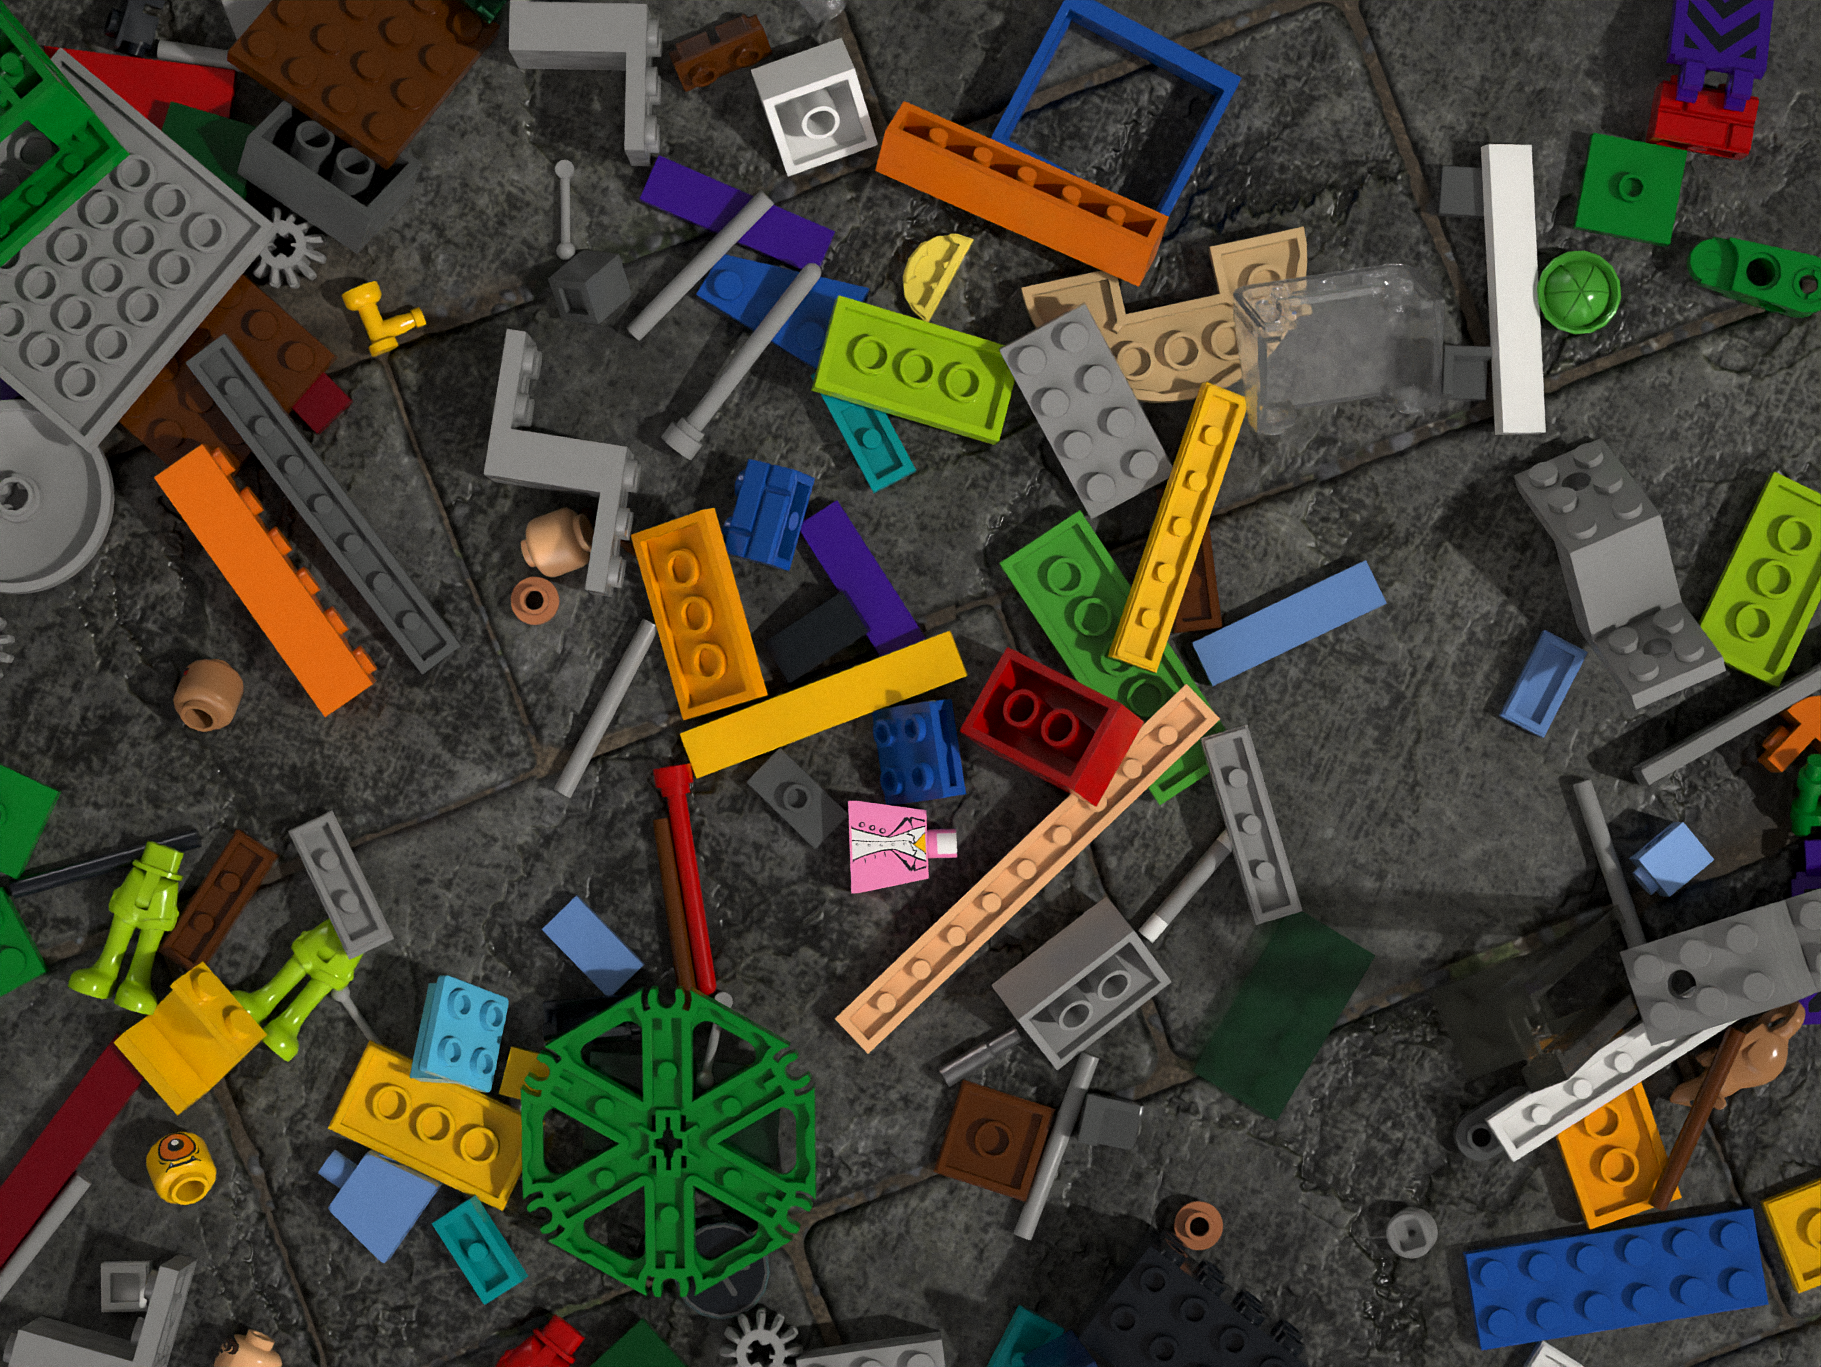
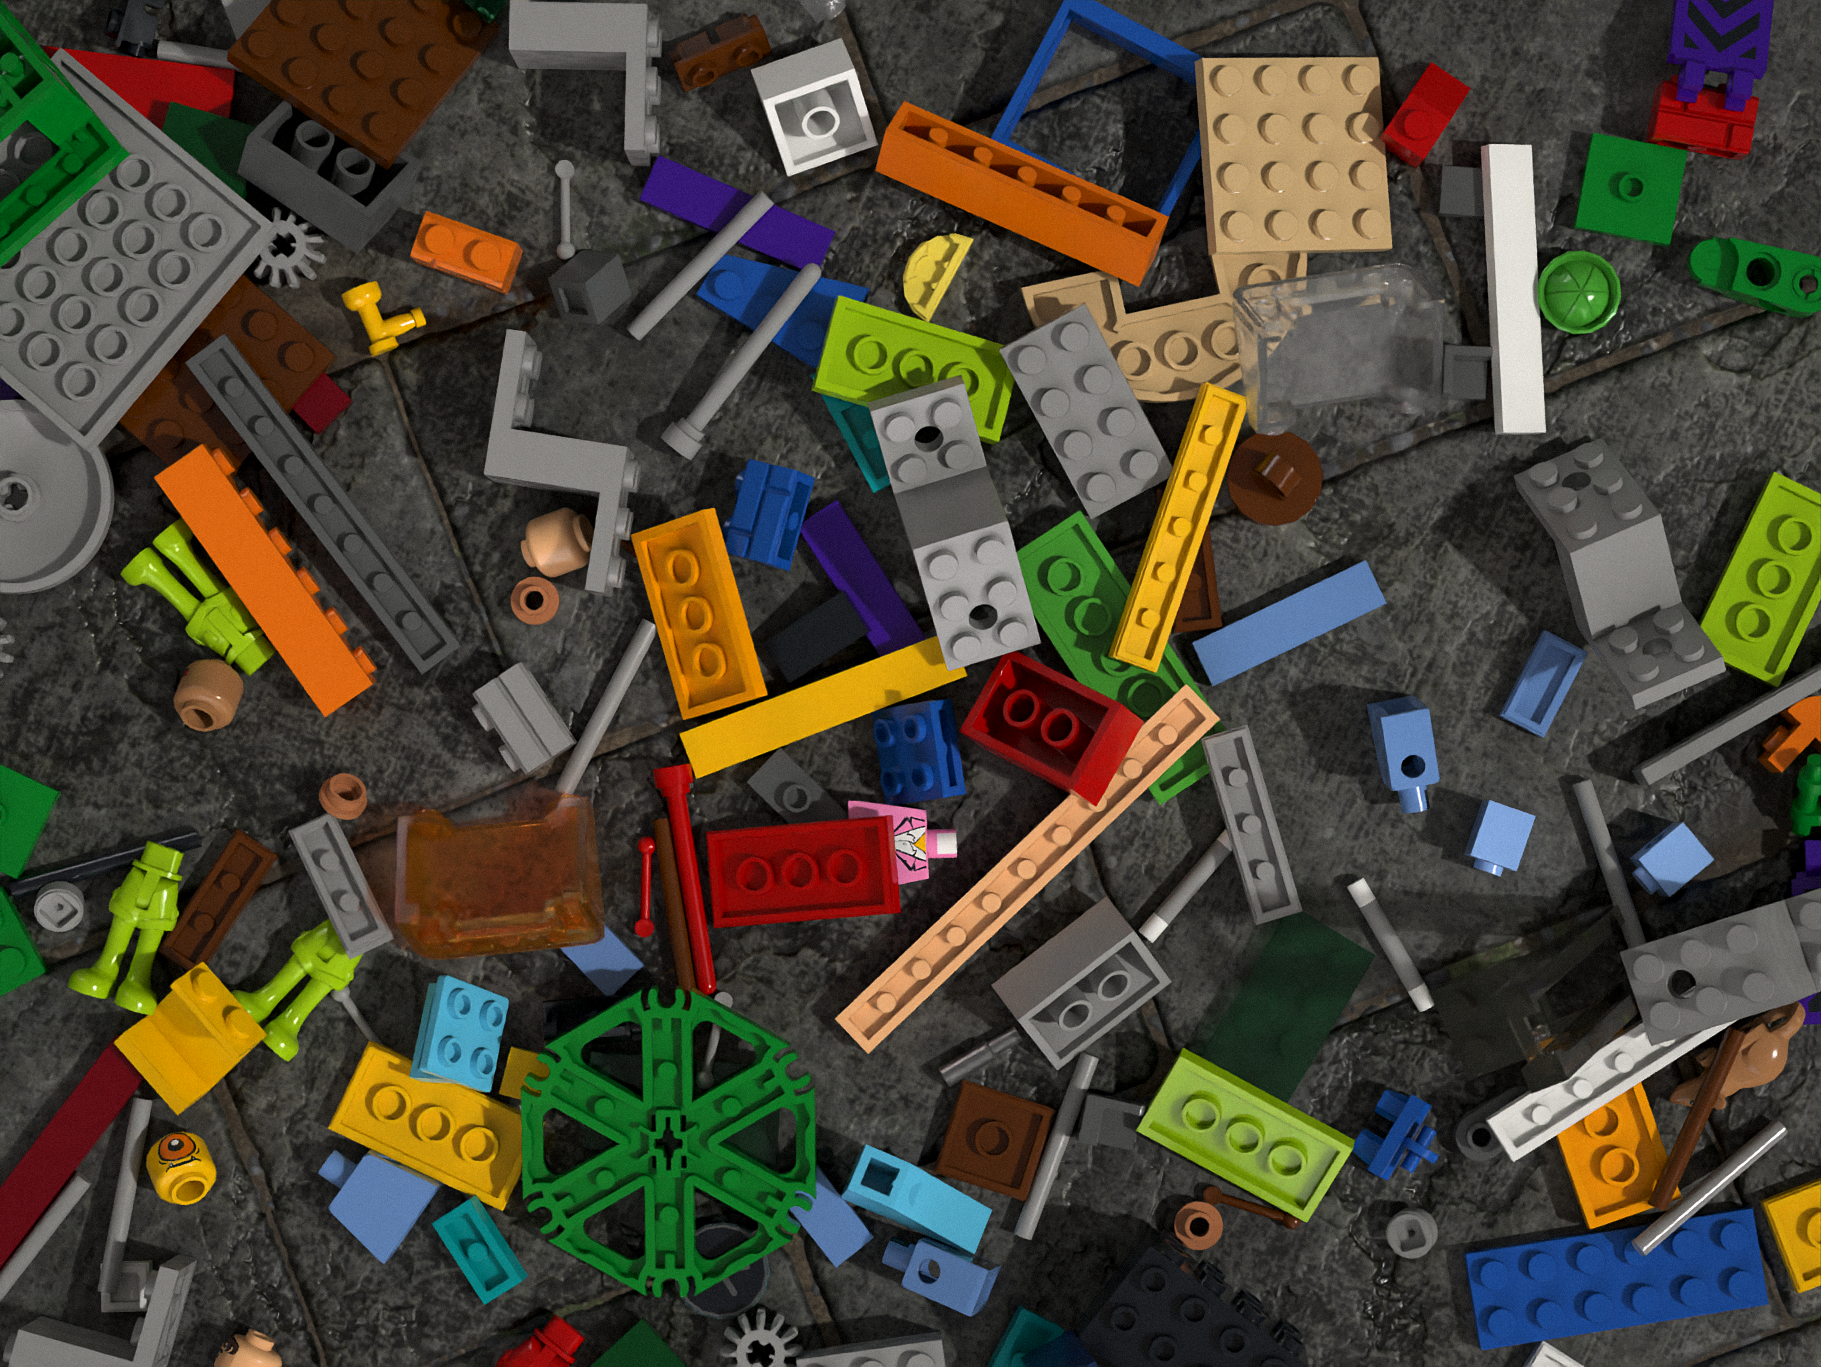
(59, 906): none -> light grey tile
(124, 1196): none -> light grey bar
(216, 622): none -> lime piece
(343, 796): none -> nougat plate
(466, 252): none -> orange brick
(499, 883): none -> clear orange windscreen
(523, 719): none -> light grey brick
(645, 926): none -> red hinge
(803, 871): none -> red tile
(832, 1222): none -> medium blue tile
(915, 1199): none -> medium azure slope
(954, 523): none -> light grey bracket
(963, 1278): none -> medium blue torso
(1213, 1196): none -> reddish brown hinge
(1245, 1135): none -> lime plate
(1274, 478): none -> reddish brown tile
(1293, 155): none -> tan plate
(1391, 944): none -> light grey bar
(1400, 730): none -> medium blue torso
(1407, 1118): none -> blue hips
(1424, 115): none -> red slope
(1498, 837): none -> light blue brick
(1709, 1187): none -> light grey bar

